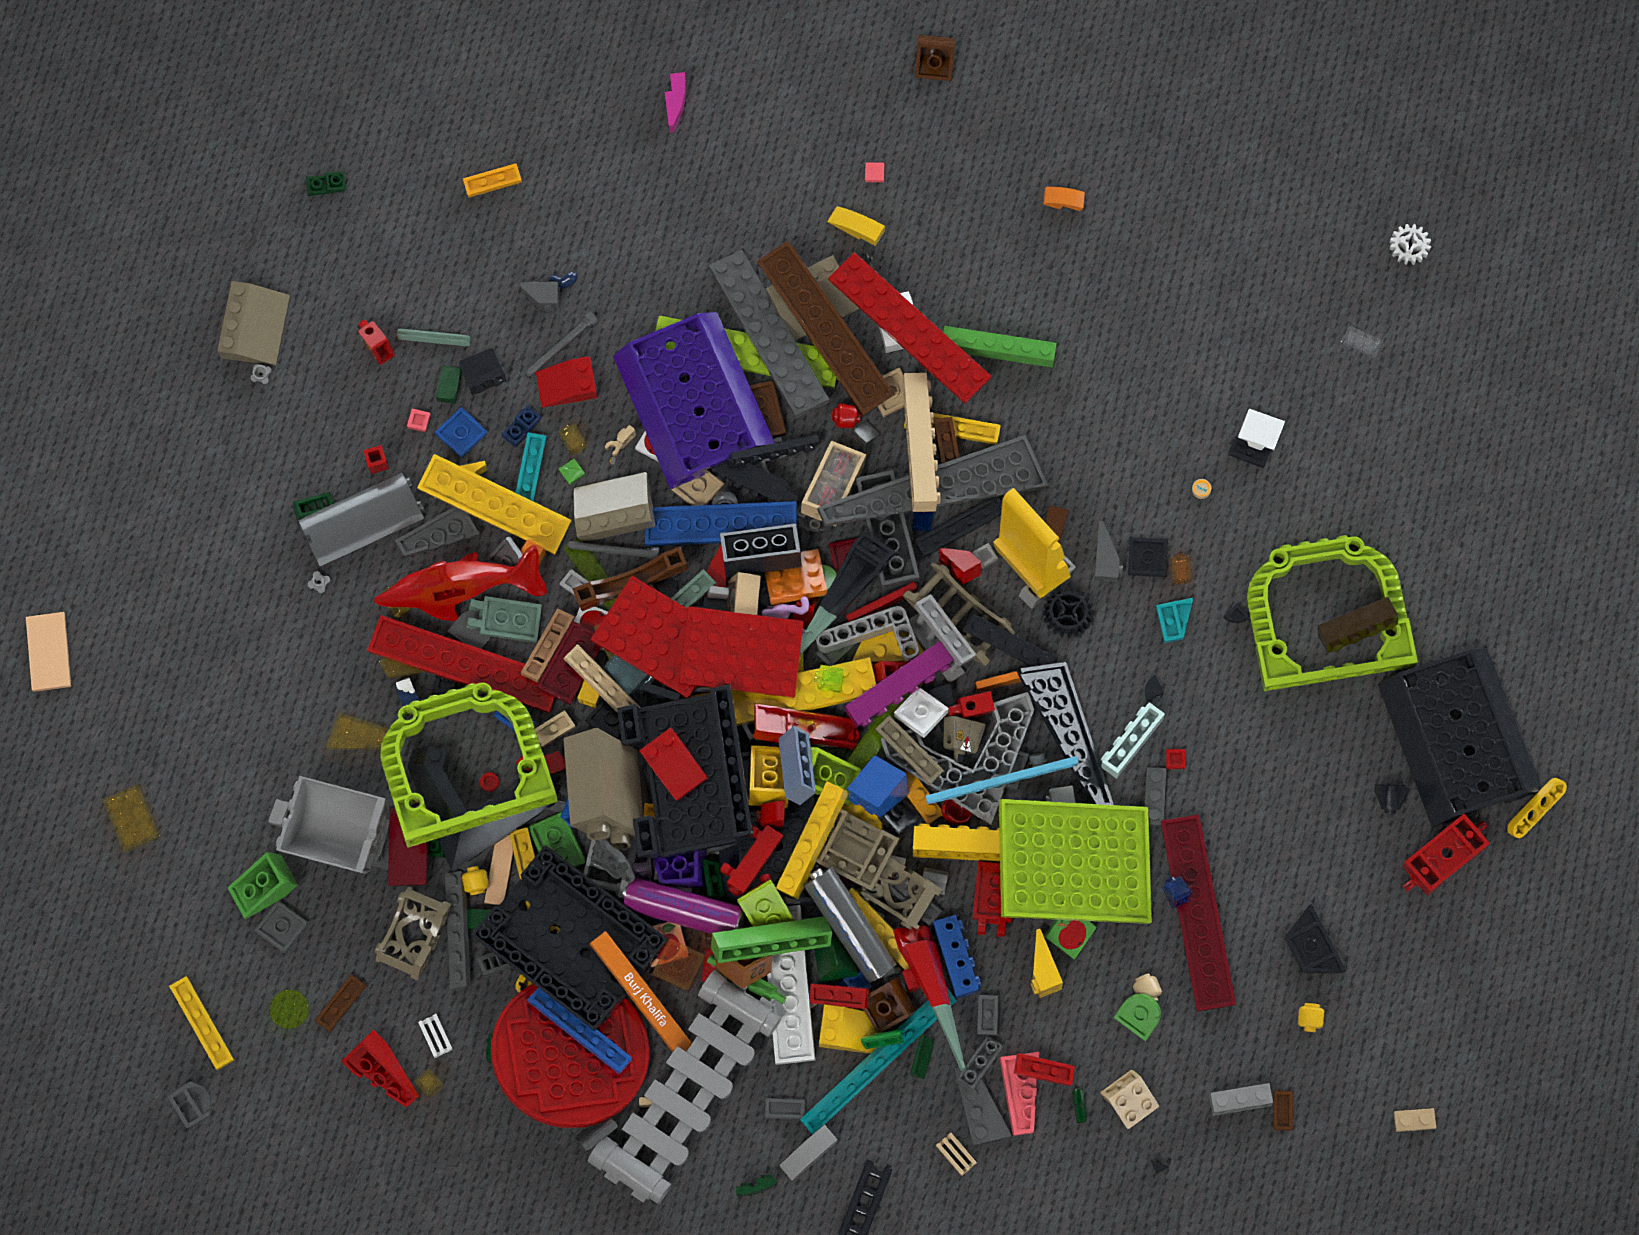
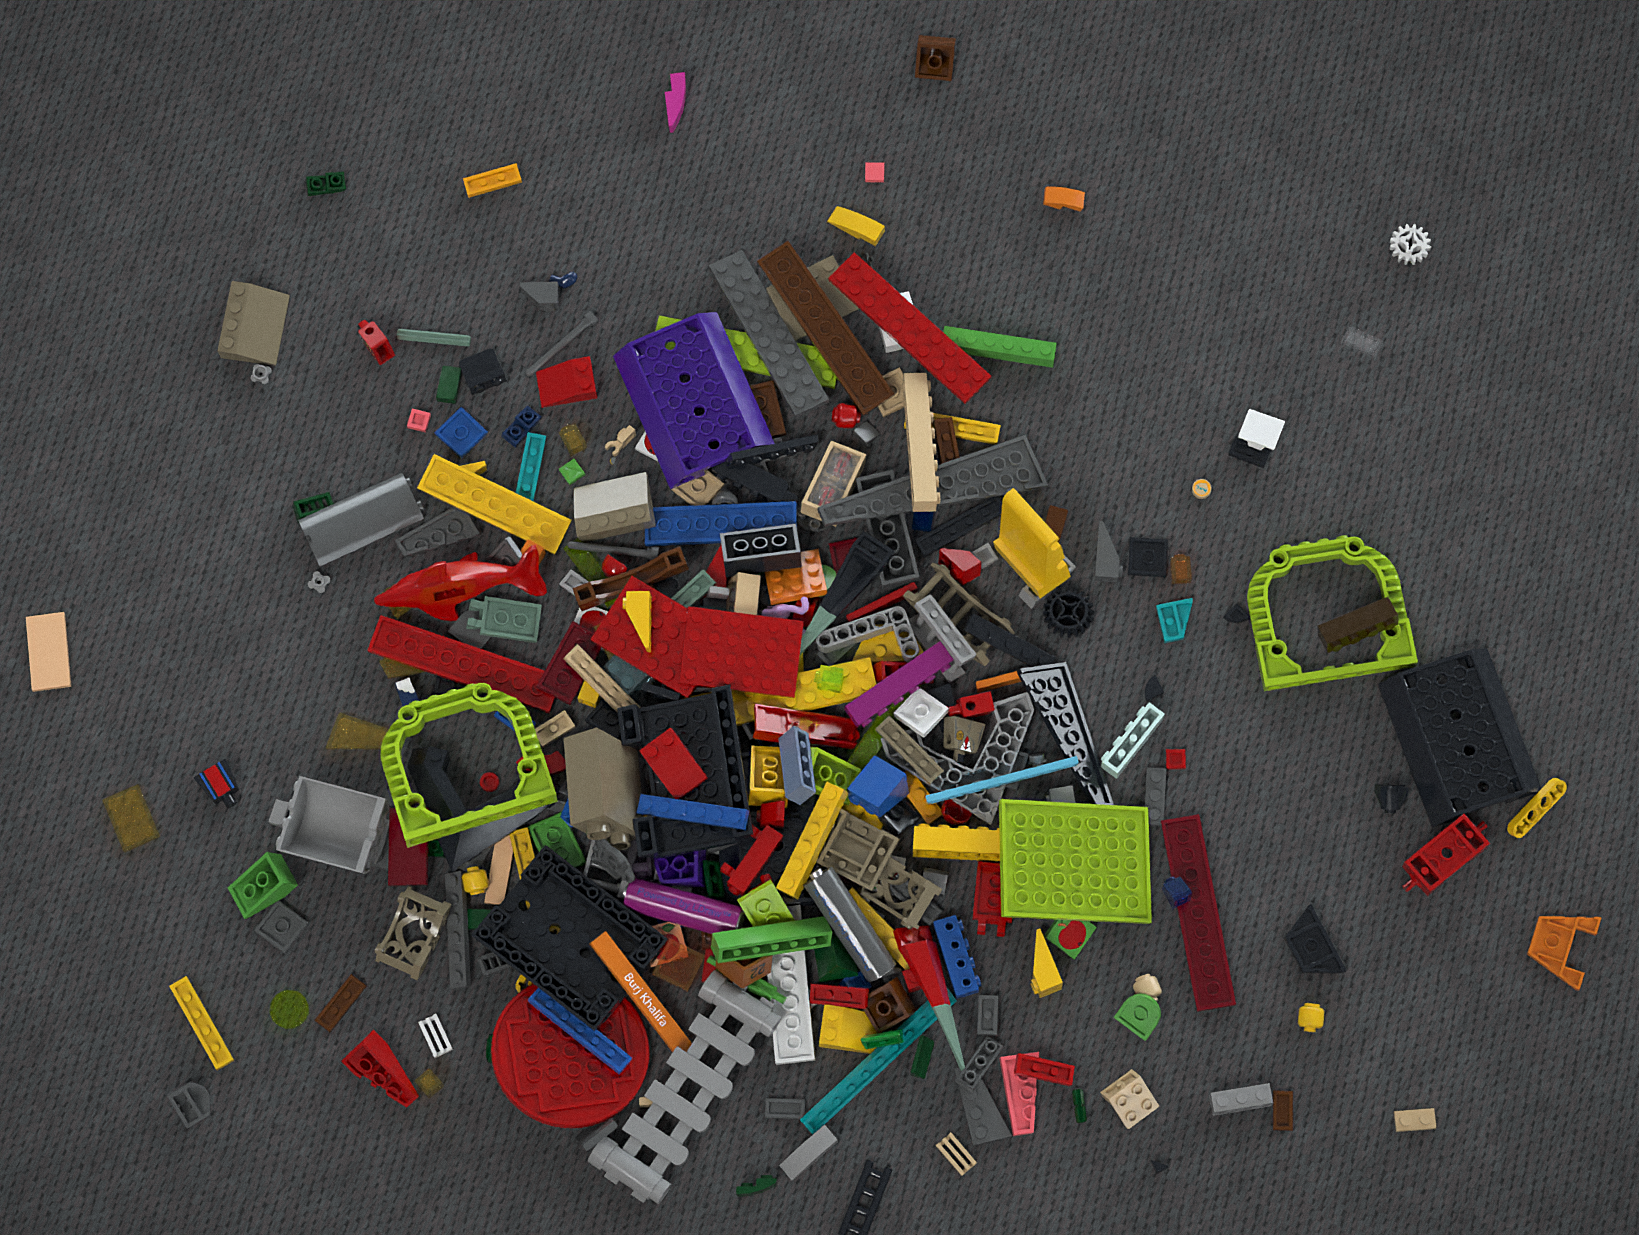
(219, 783): none -> torso
(376, 459): red brick -> none
(547, 645): medium nougat hinge -> none
(612, 567): none -> red hair
(639, 611): none -> yellow slope
(693, 812): none -> blue plate
(1553, 942): none -> orange wing

